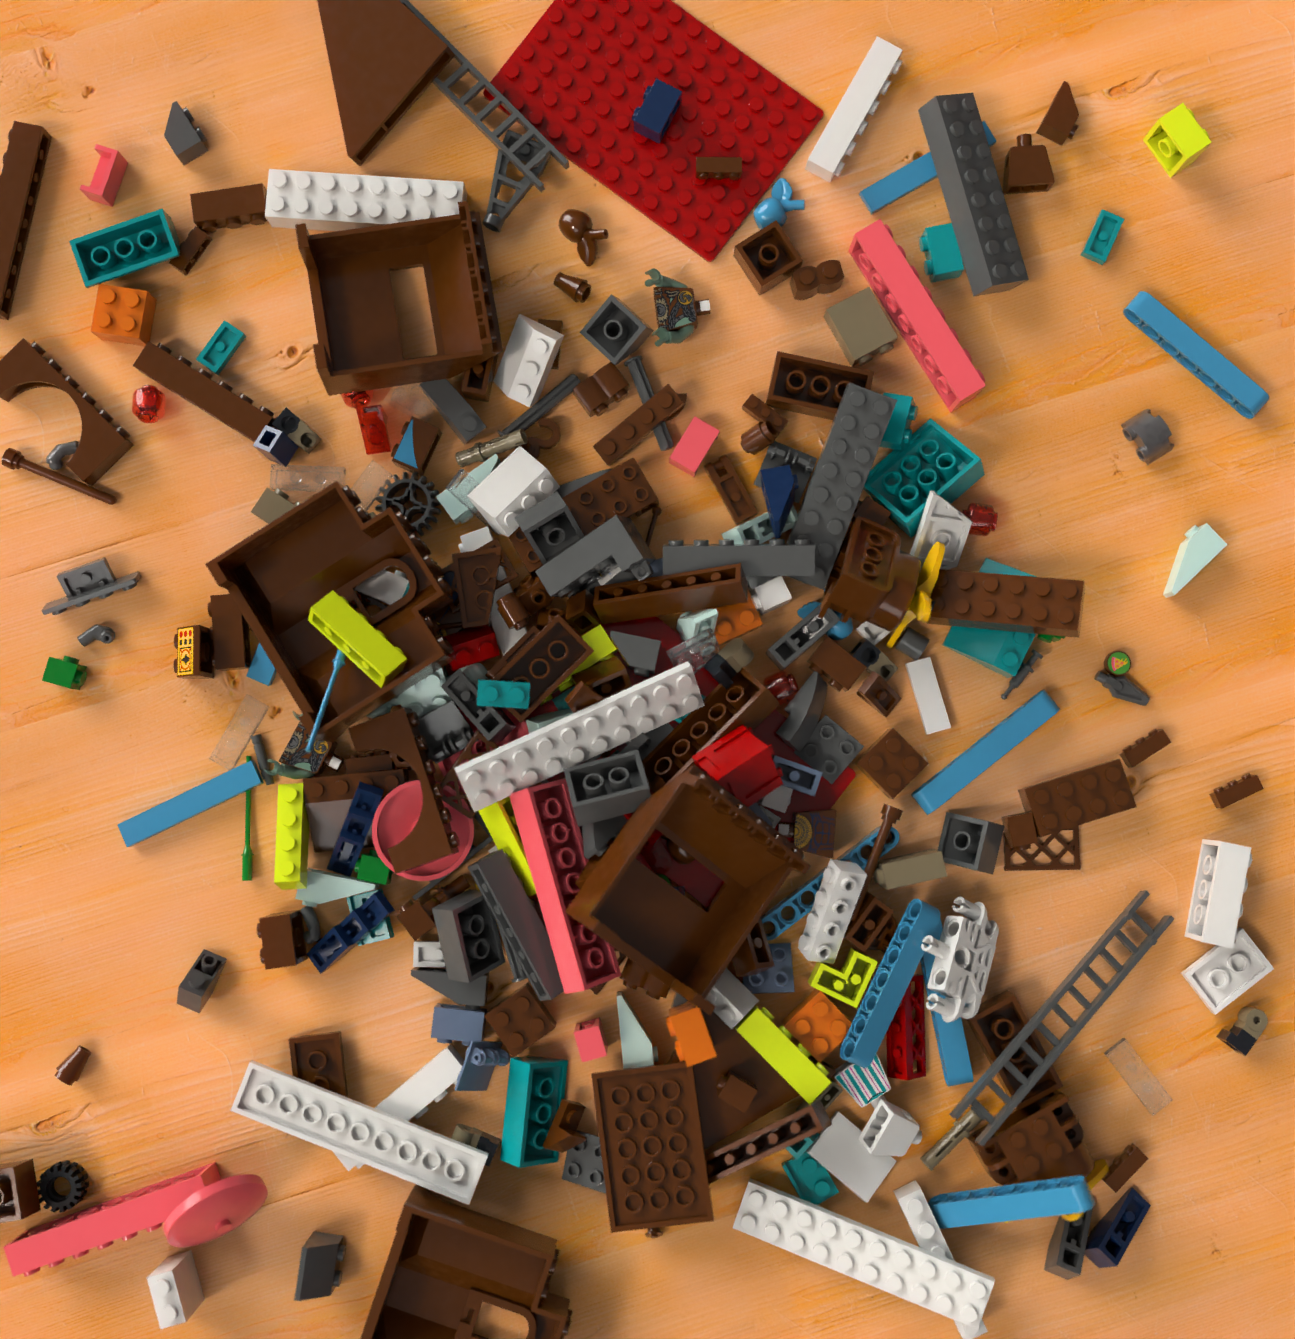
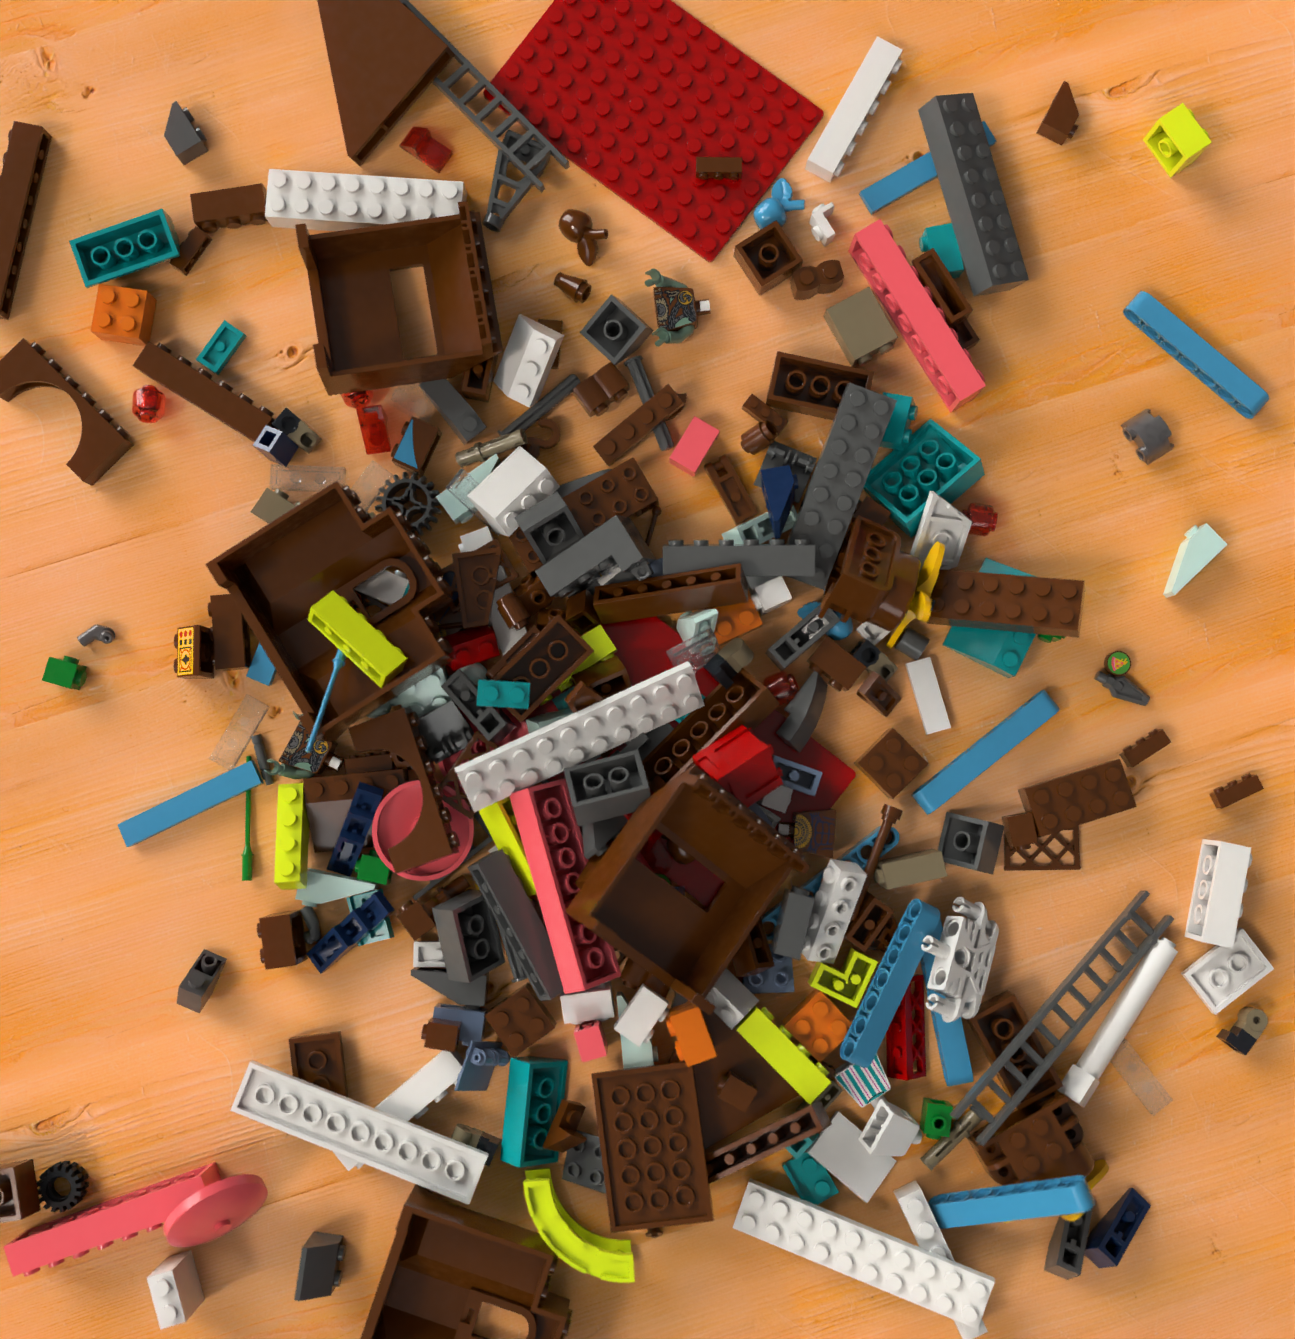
(15, 460): reddish brown piece -> none
(59, 451): dark grey arm -> none
(72, 1066): reddish brown cone -> none
(88, 582): dark grey bracket -> none
(106, 176): coral panel -> none
(426, 149): none -> clear red slope
(441, 1034): none -> reddish brown brick
(570, 1241): none -> neon yellow fence
(588, 1005): none -> white brick
(637, 652): dark grey slope -> none
(641, 1015): none -> white brick
(657, 110): dark blue brick -> none
(792, 922): none -> dark grey brick
(820, 226): none -> white bracket
(829, 749): dark grey hinge -> none
(935, 1118): none -> green brick
(946, 296): none -> reddish brown slope
(1022, 673): dark grey piece -> none
(1027, 168): reddish brown torso -> none
(1084, 1076): none -> white brick
(1102, 237): teal plate -> none
(1124, 1167): reddish brown piece -> none

